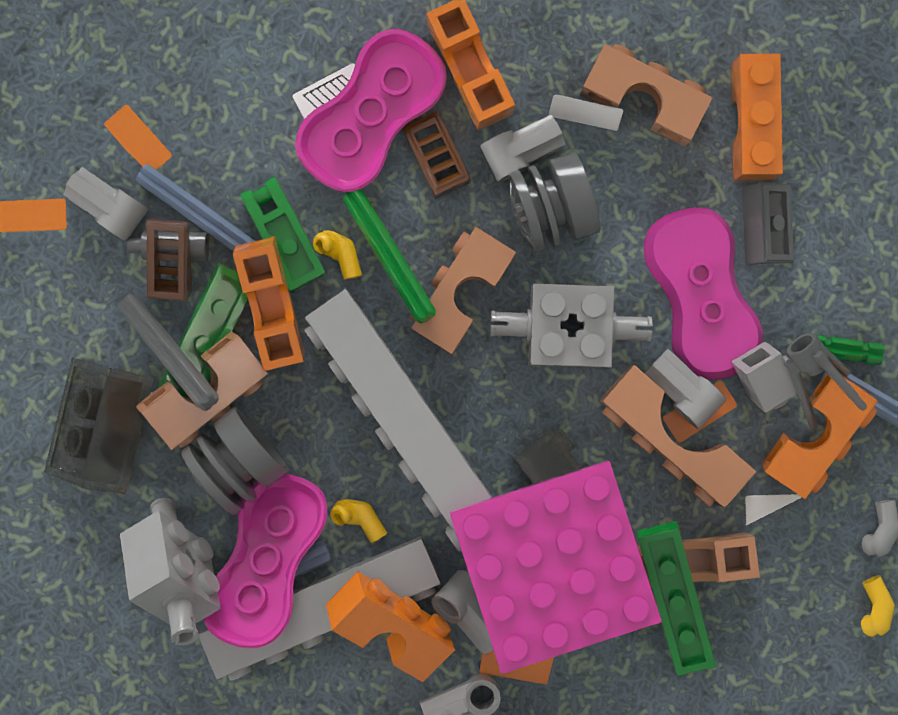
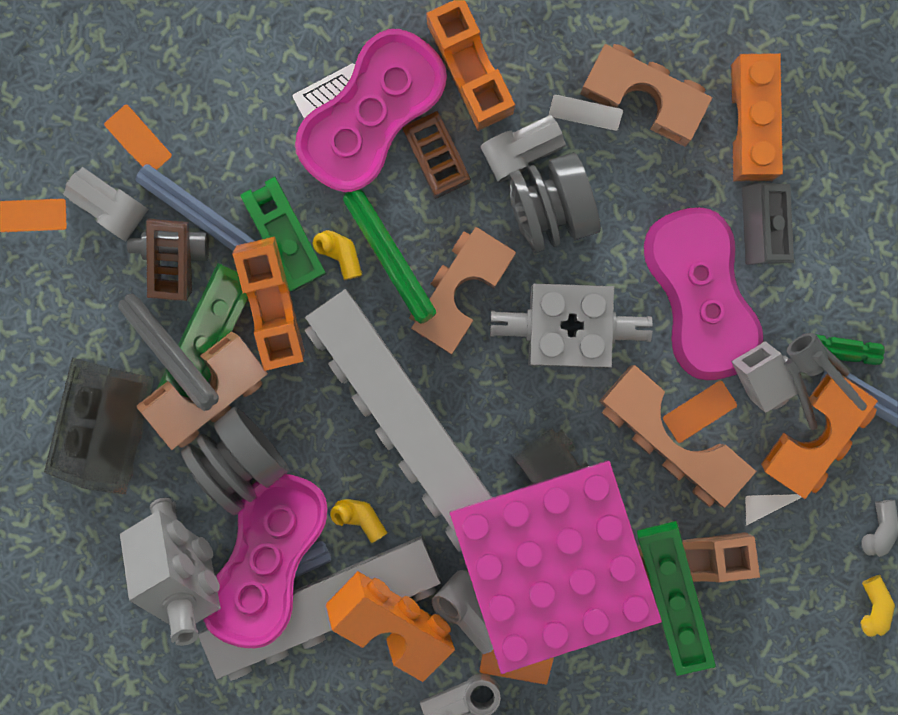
(692, 395): light grey piece -> none

